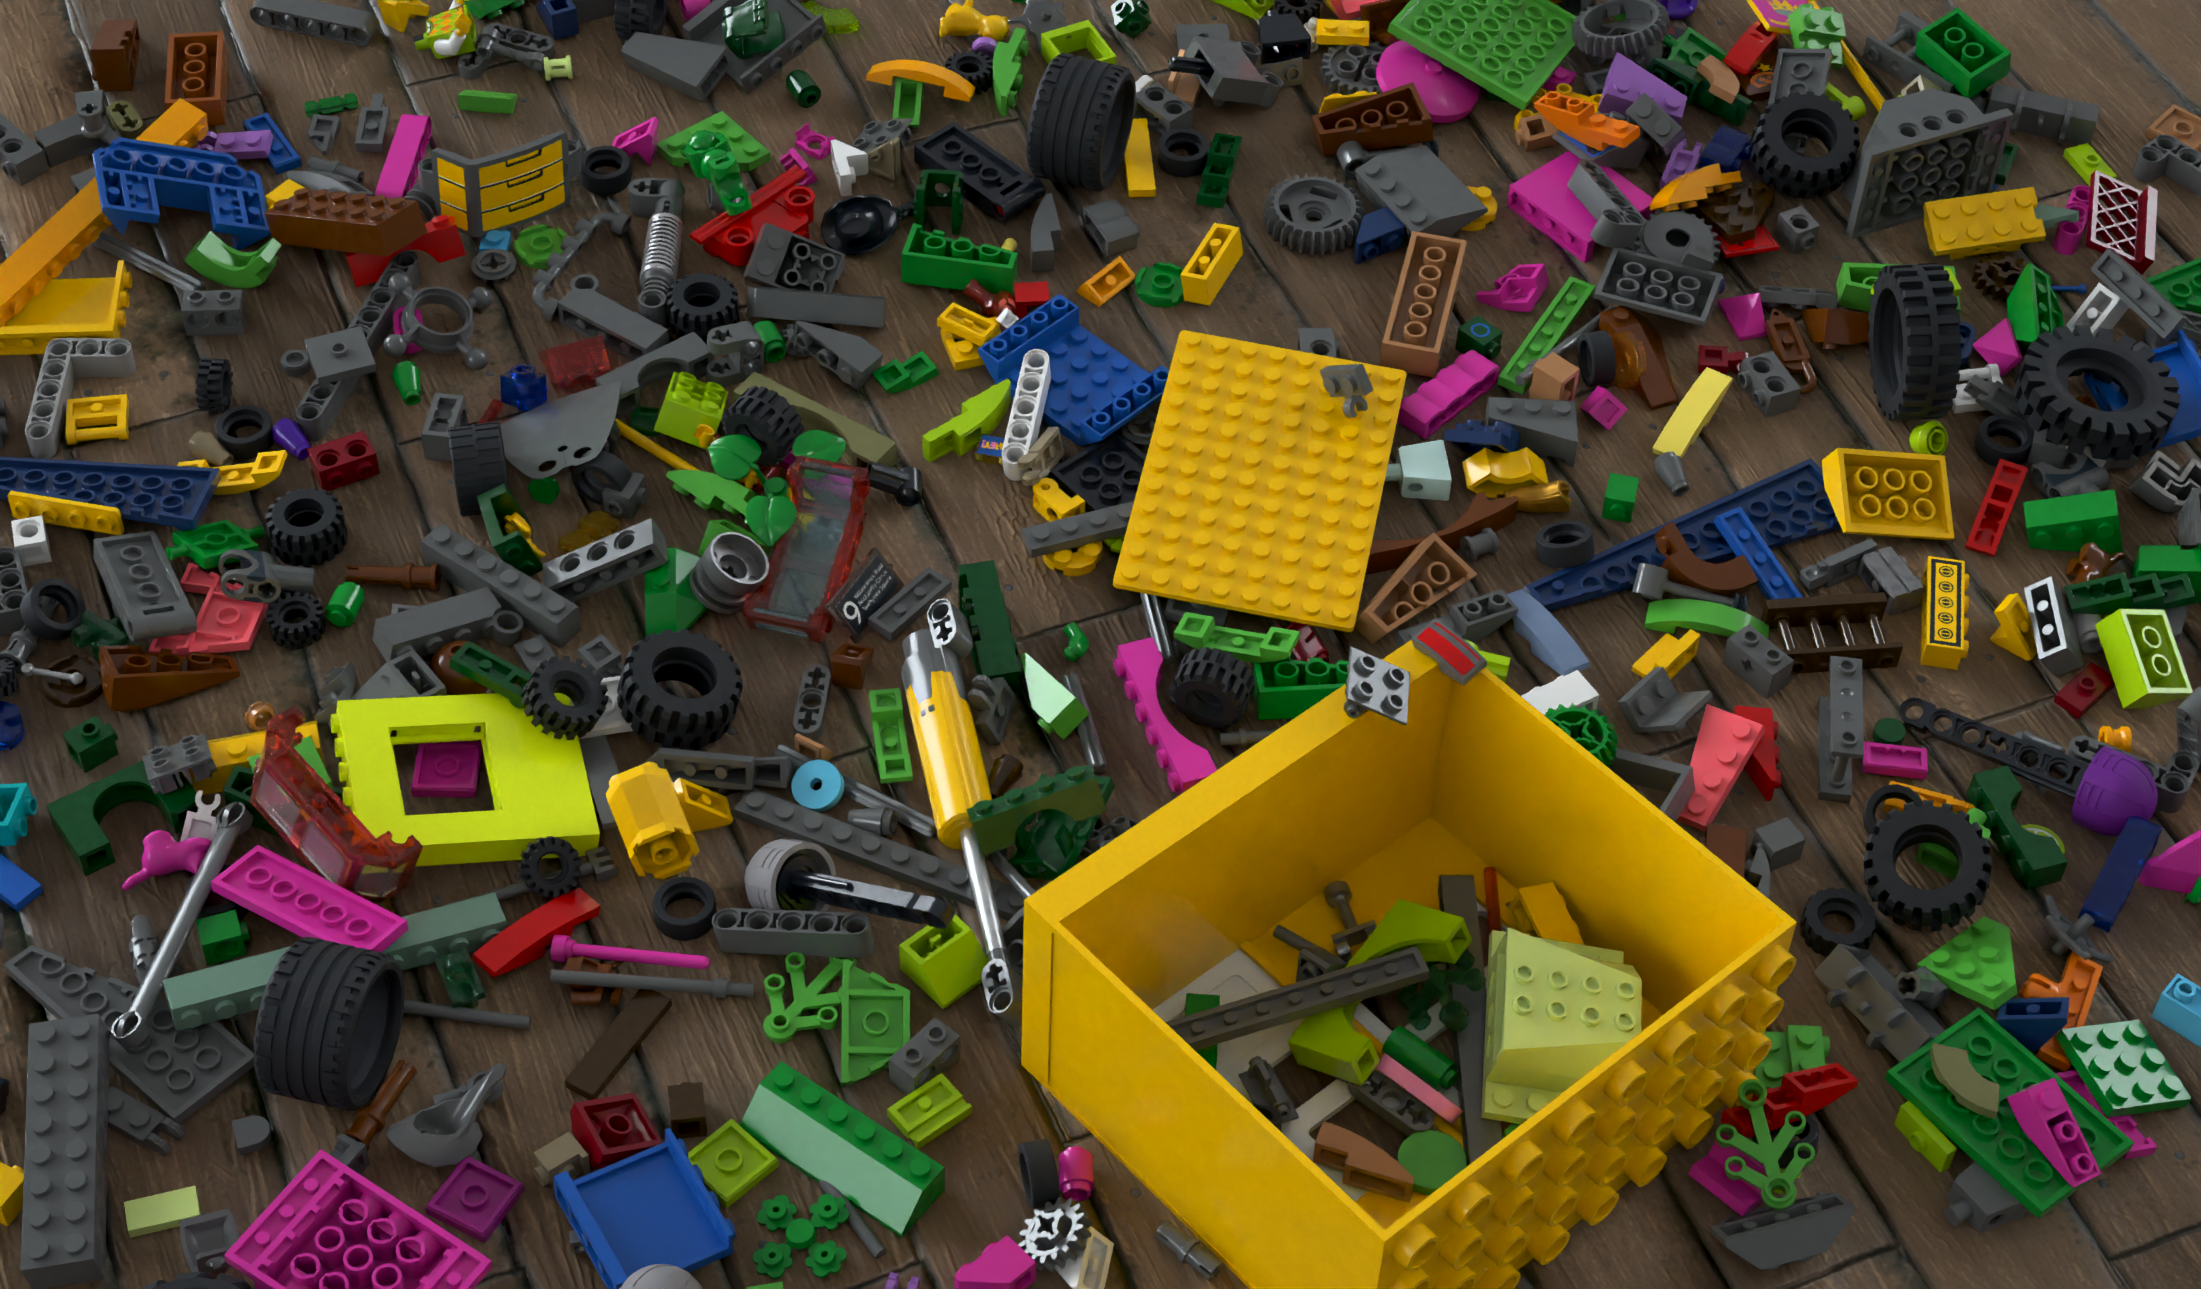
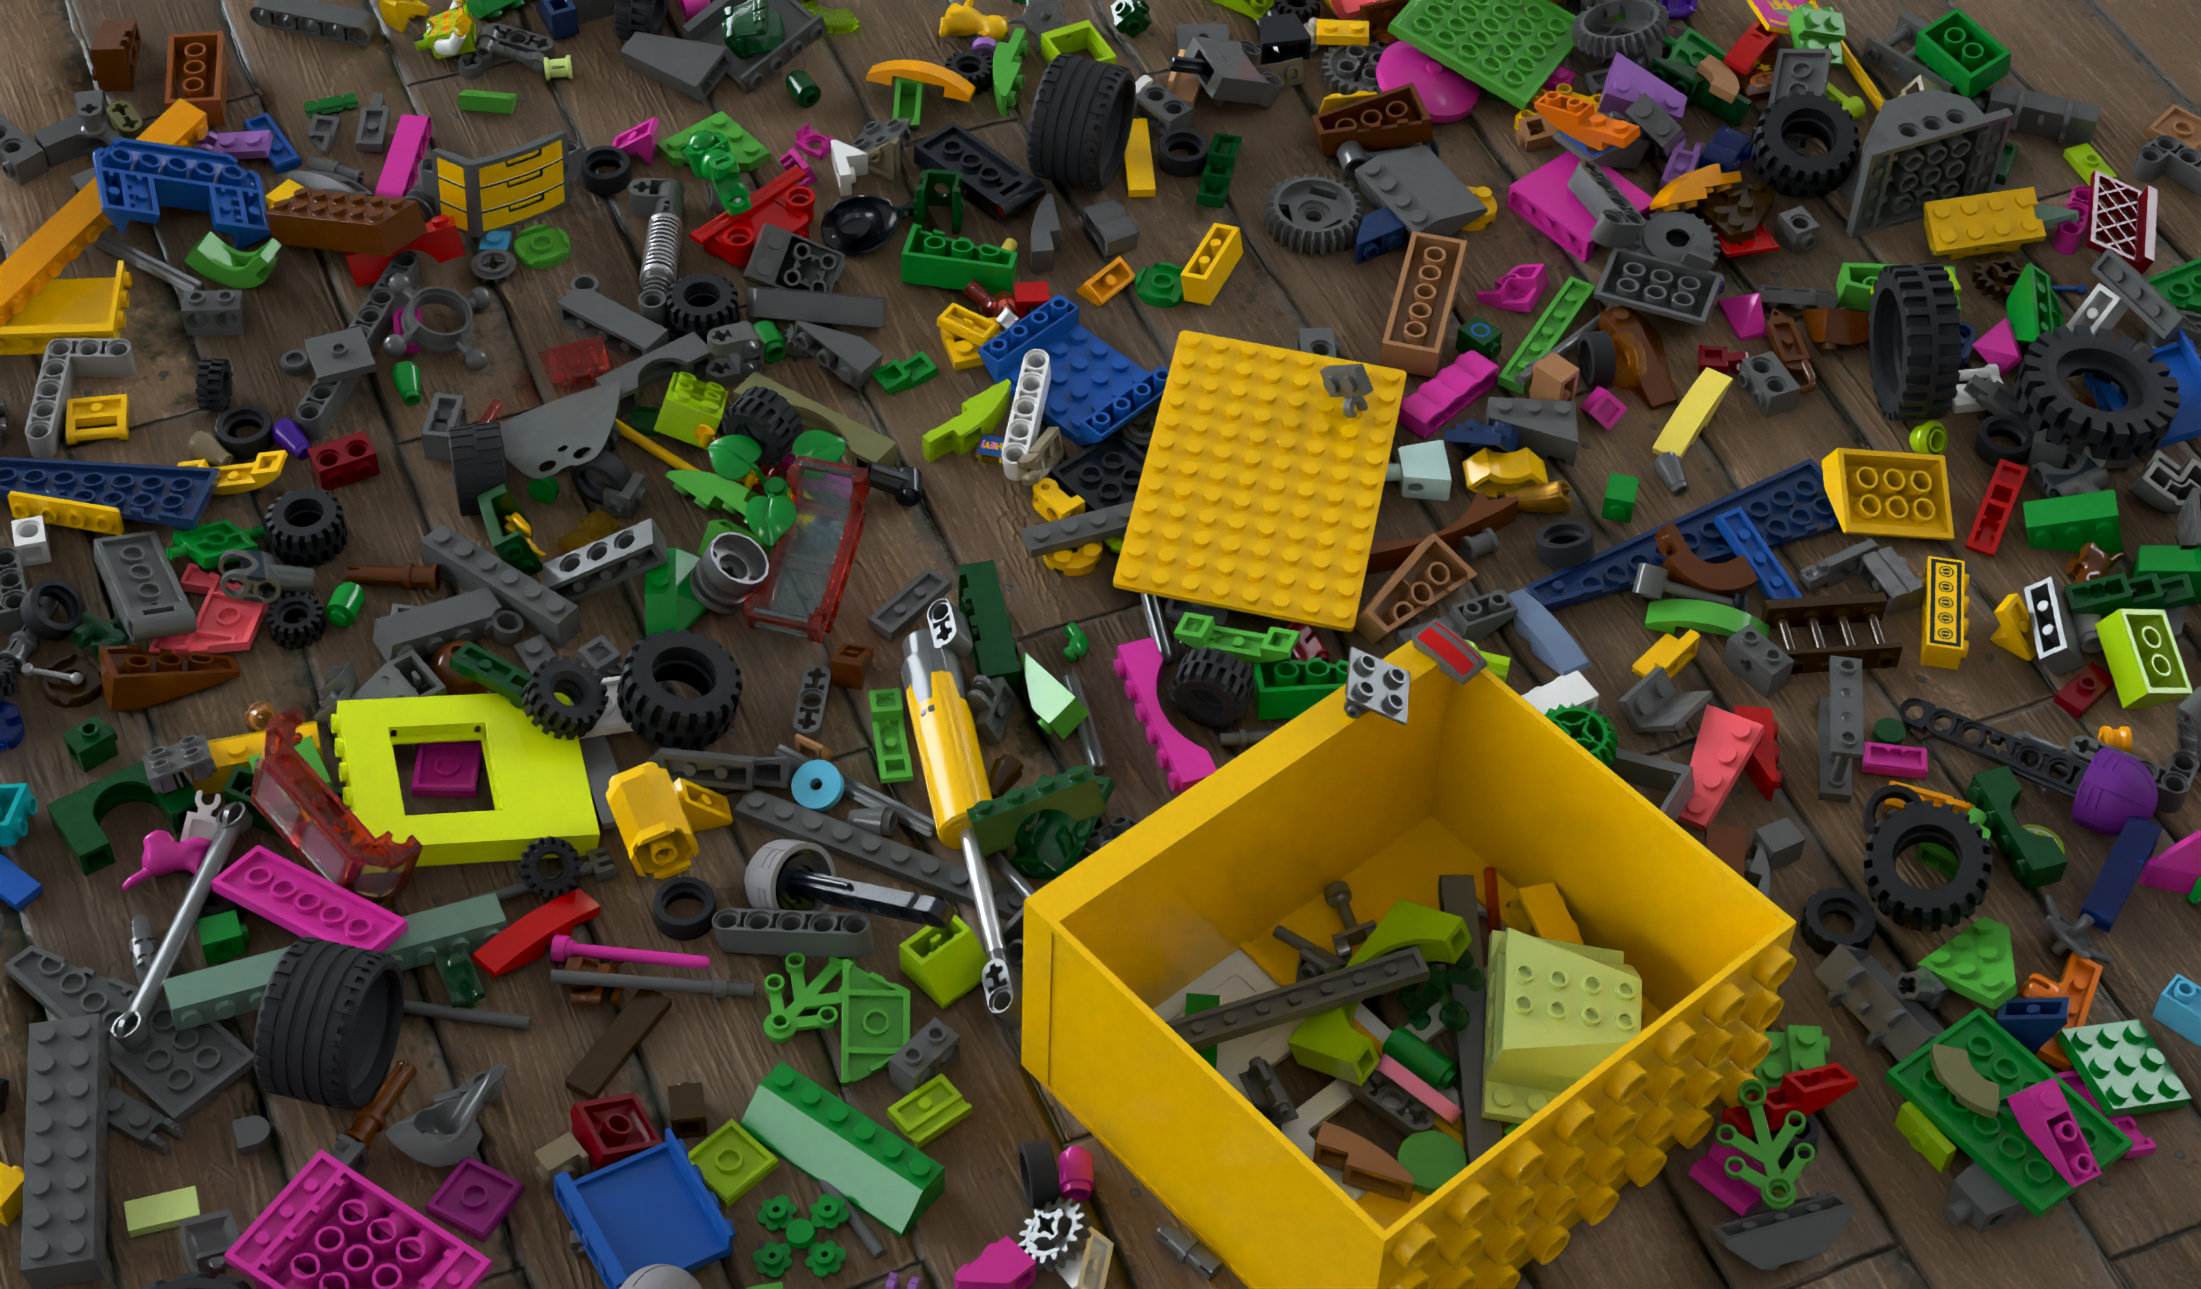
(523, 387): clear blue brick -> none
(572, 247): dark grey bar -> none
(863, 594): piece -> none

